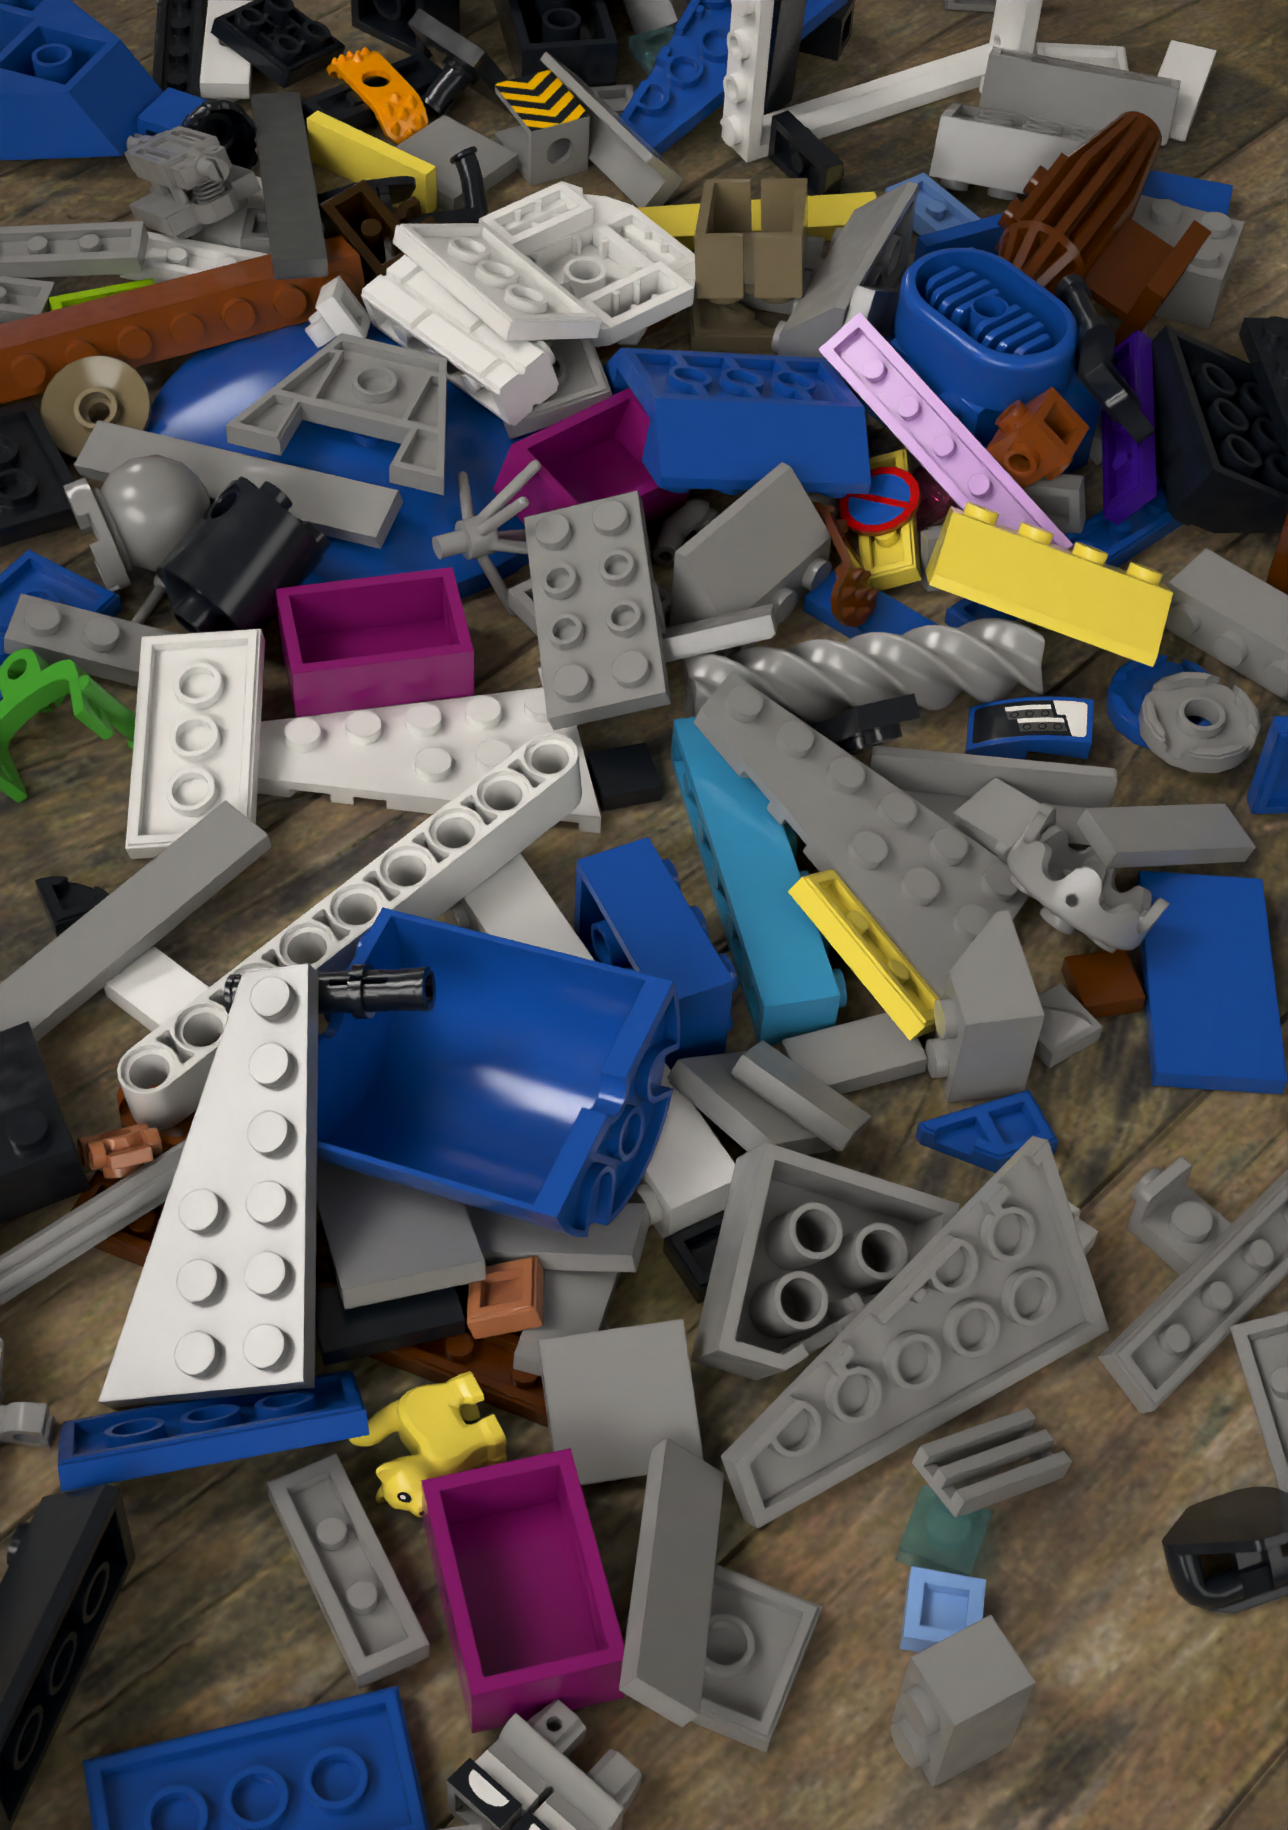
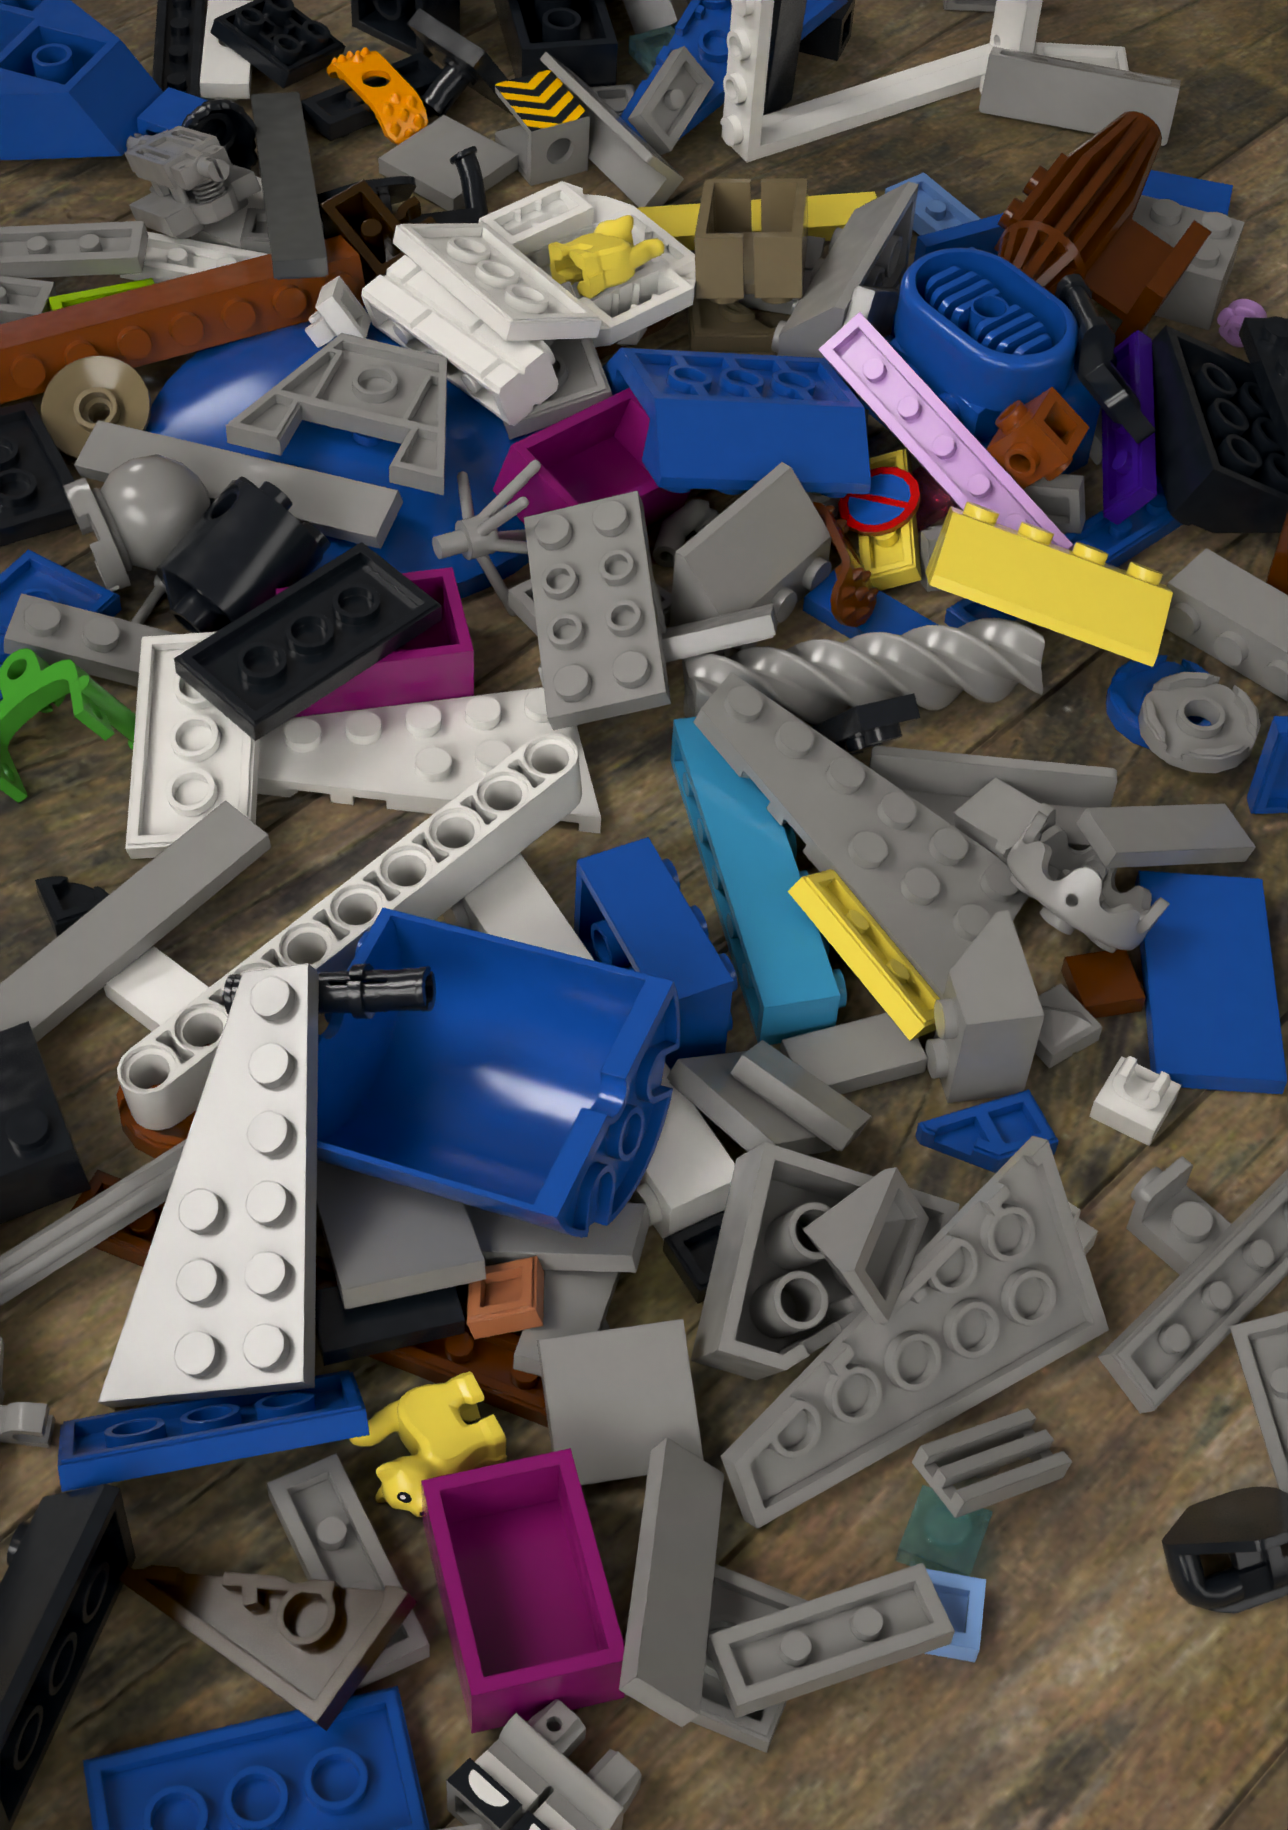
(120, 1150): nougat piece -> none
(294, 1638): none -> dark brown wing
(308, 640): none -> black tile
(362, 156): light yellow tile -> none
(602, 257): none -> light yellow animal
(624, 776): black tile -> none
(671, 100): none -> light grey plate
(803, 155): black plate -> none
(829, 1639): none -> light grey plate
(872, 1240): none -> light grey slope
(960, 1701): light grey brick -> none
(998, 148): light grey slope -> none
(1031, 724): slope -> none
(1135, 1100): none -> white tile
(1191, 66): white tile -> none
(1232, 317): none -> lavender plate

